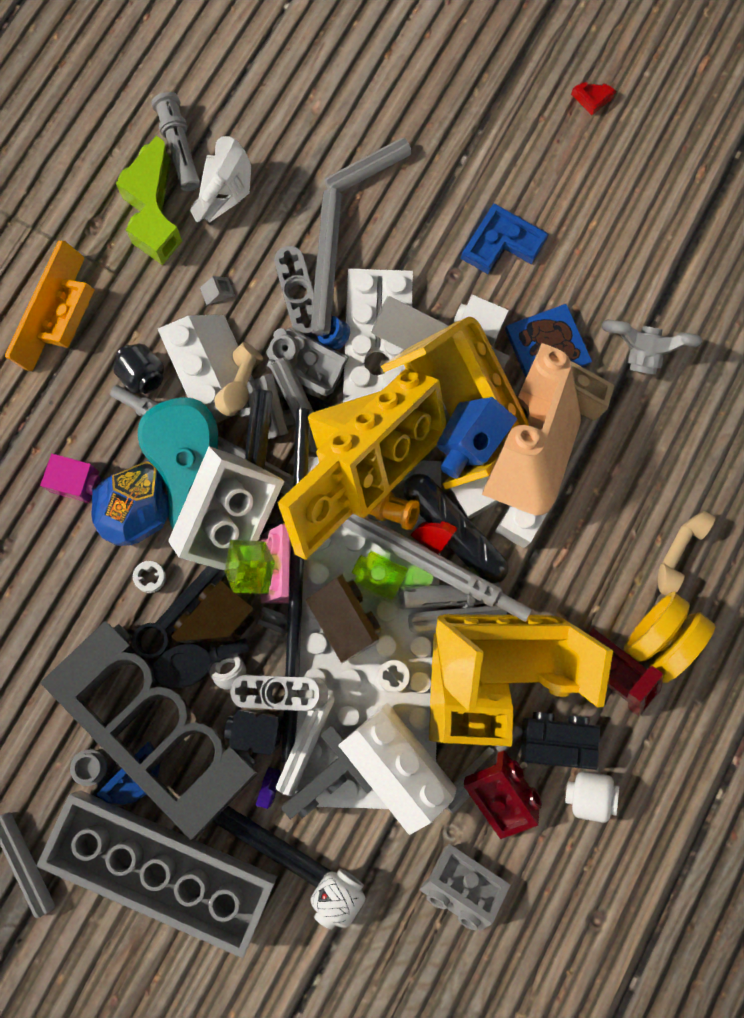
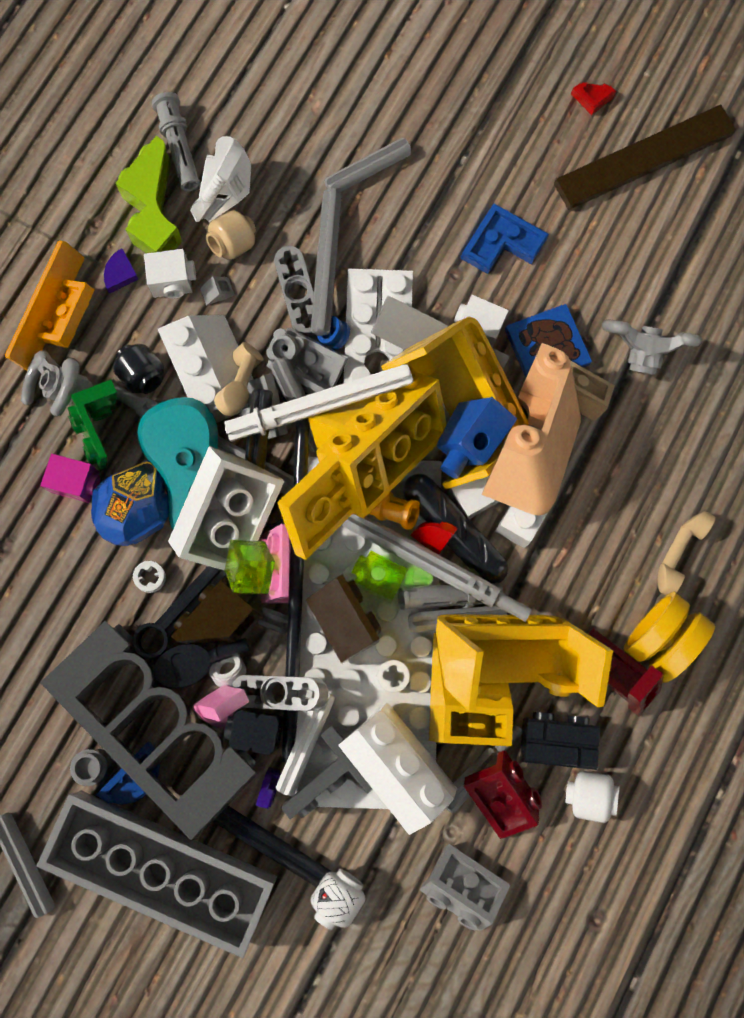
(56, 381): none -> light grey piece
(95, 404): none -> green bracket
(118, 272): none -> dark purple tile
(169, 273): none -> white brick
(220, 704): none -> bright pink tile
(231, 235): none -> tan head
(318, 402): none -> white axle
(644, 157): none -> dark brown tile

